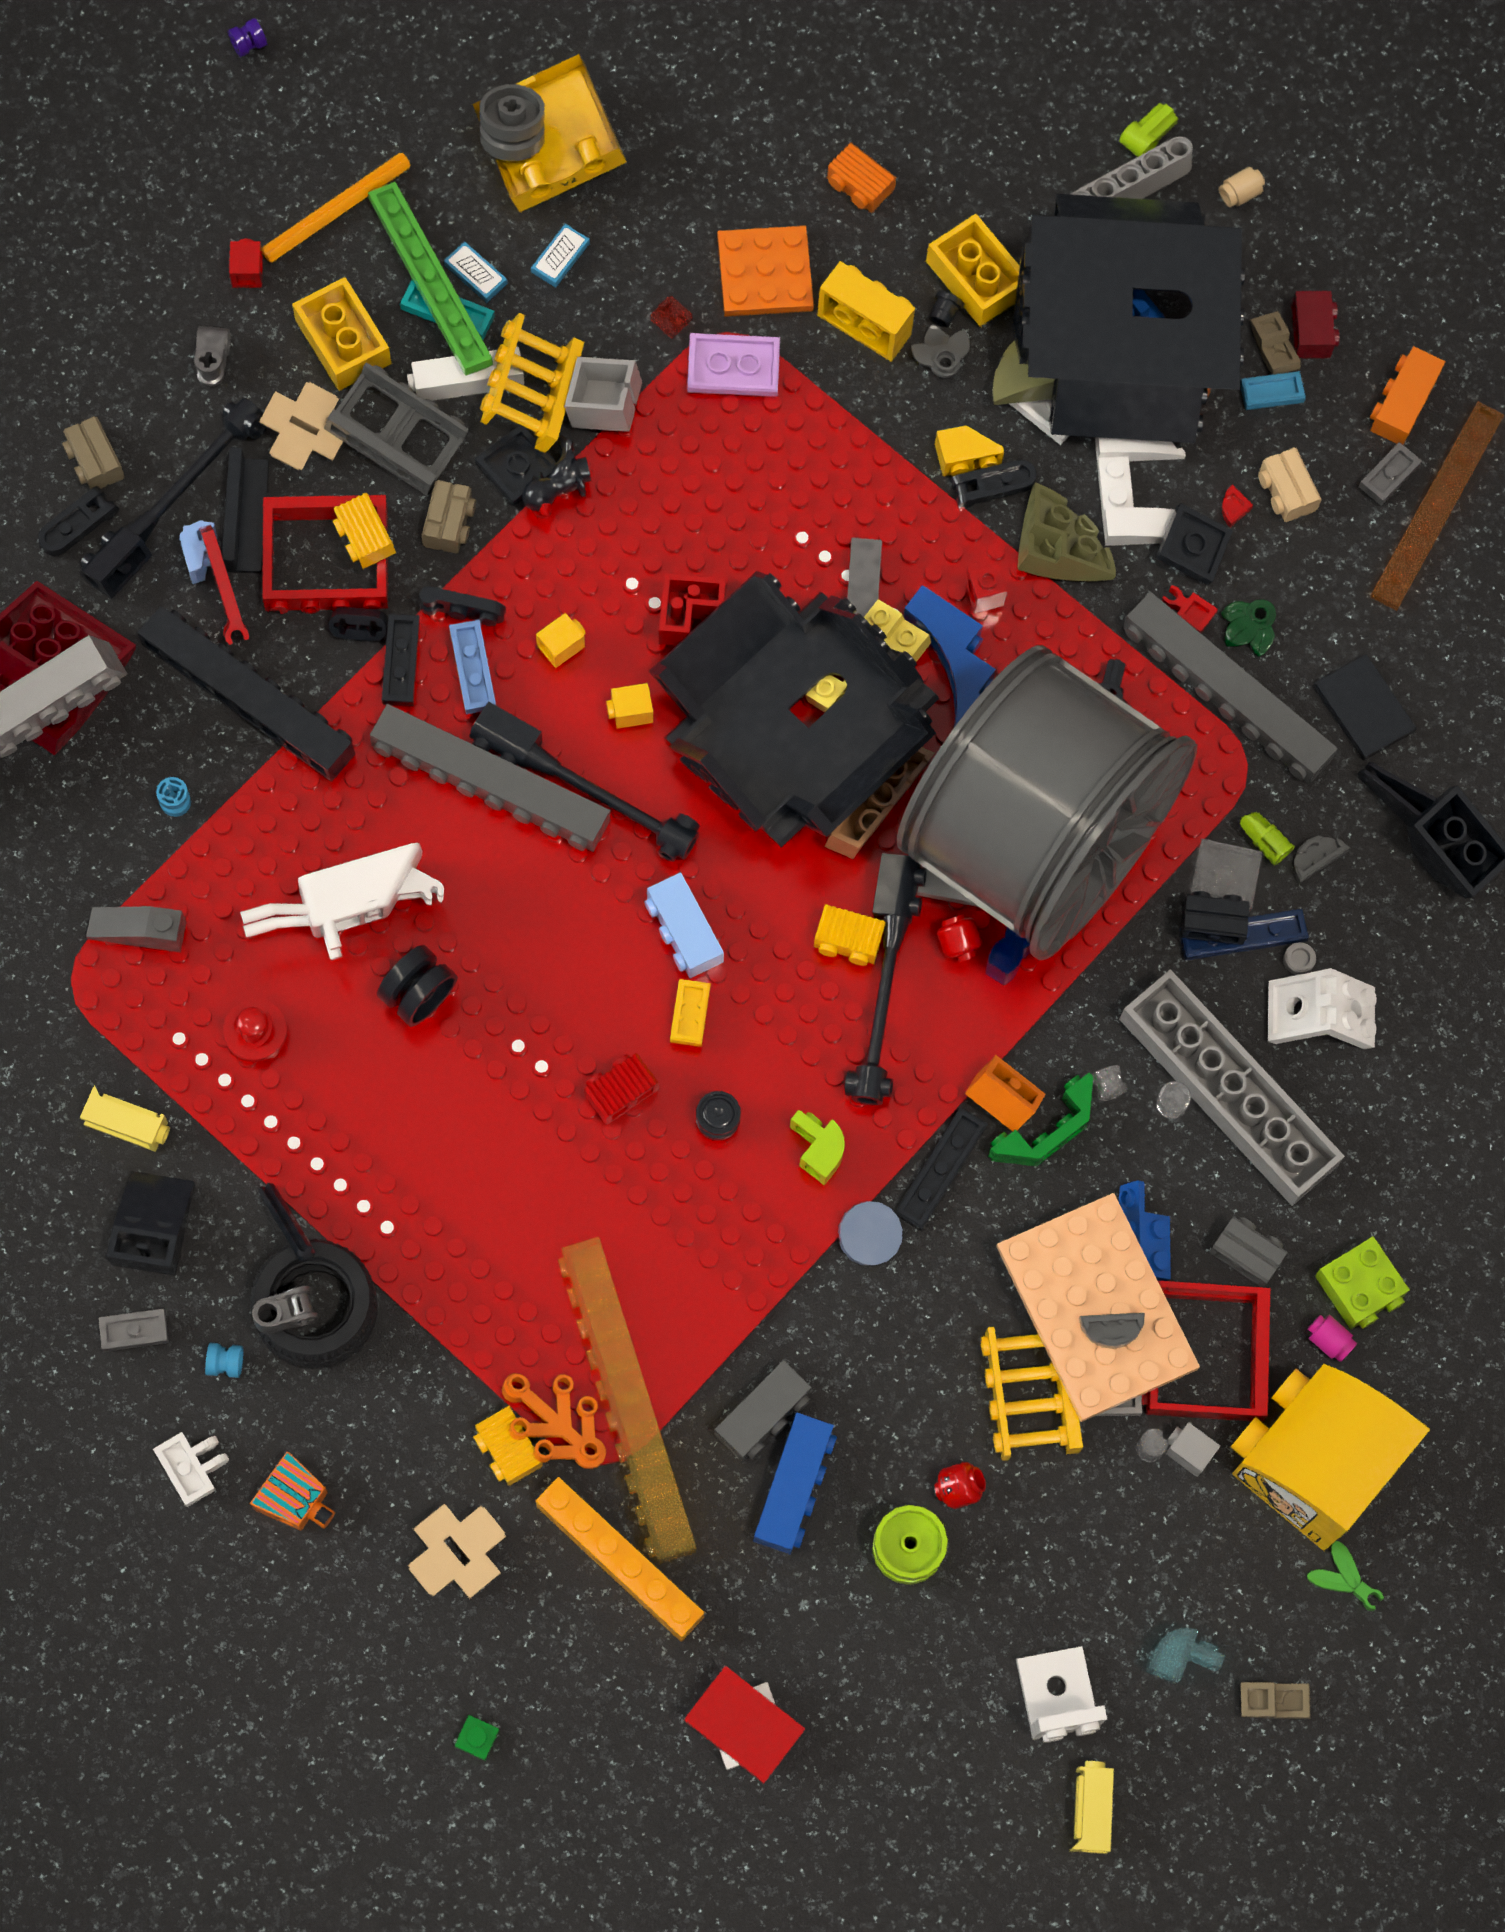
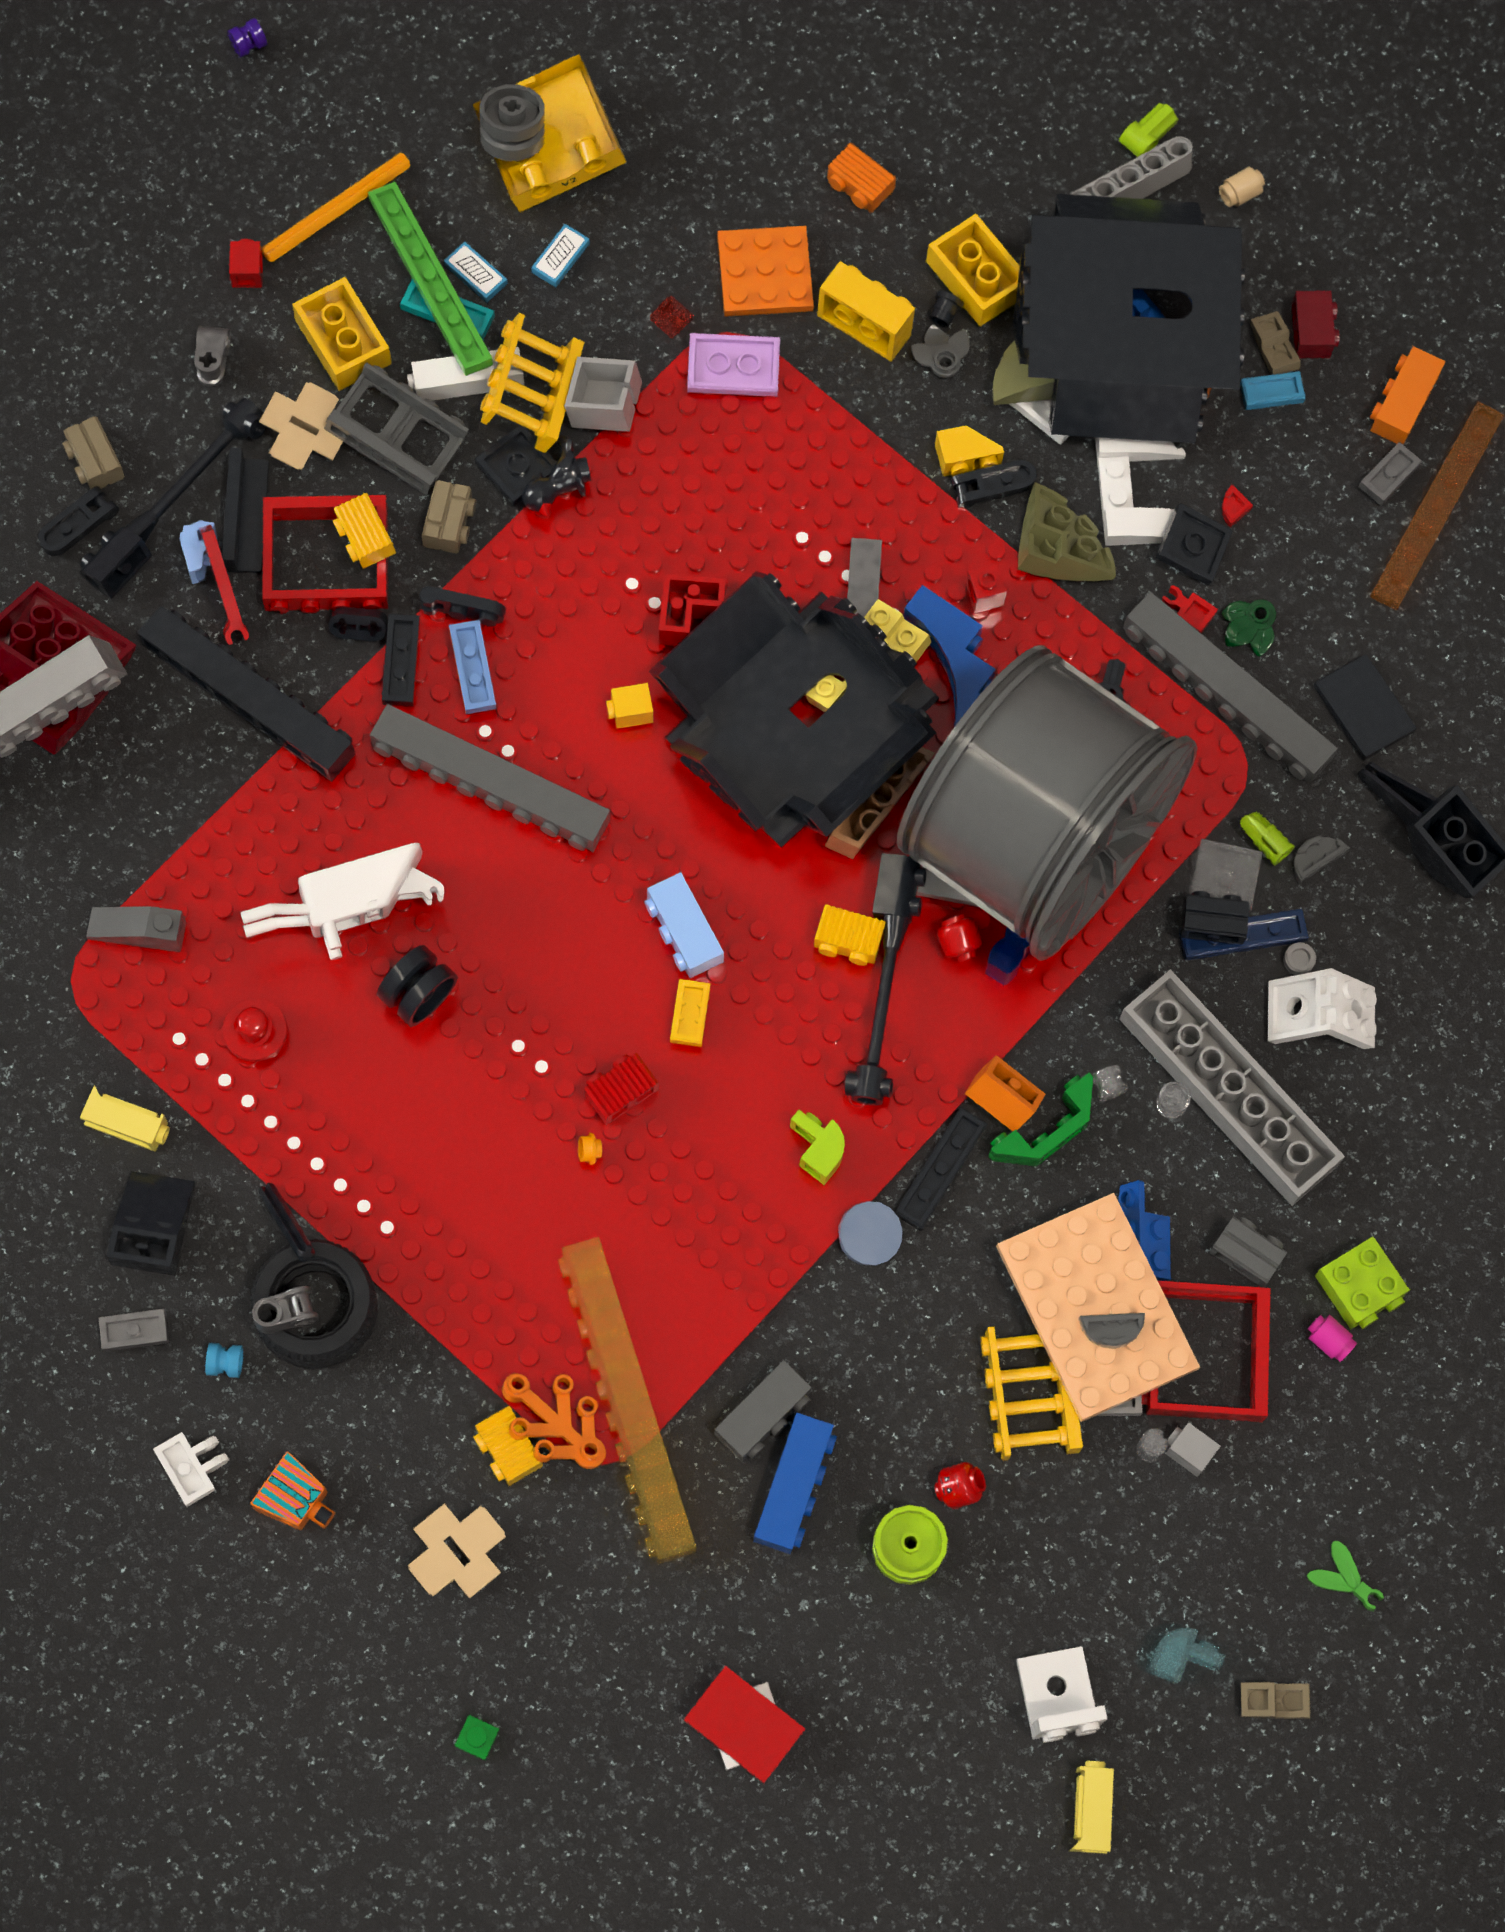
(176, 803): dark azure wheel -> none
(521, 745): black bar -> none
(561, 639): yellow brick -> none
(589, 1148): none -> light orange plate
(619, 1559): light orange brick -> none
(718, 1115): black wheel -> none
(1289, 485): tan brick -> none
(1326, 1451): yellow brick -> none

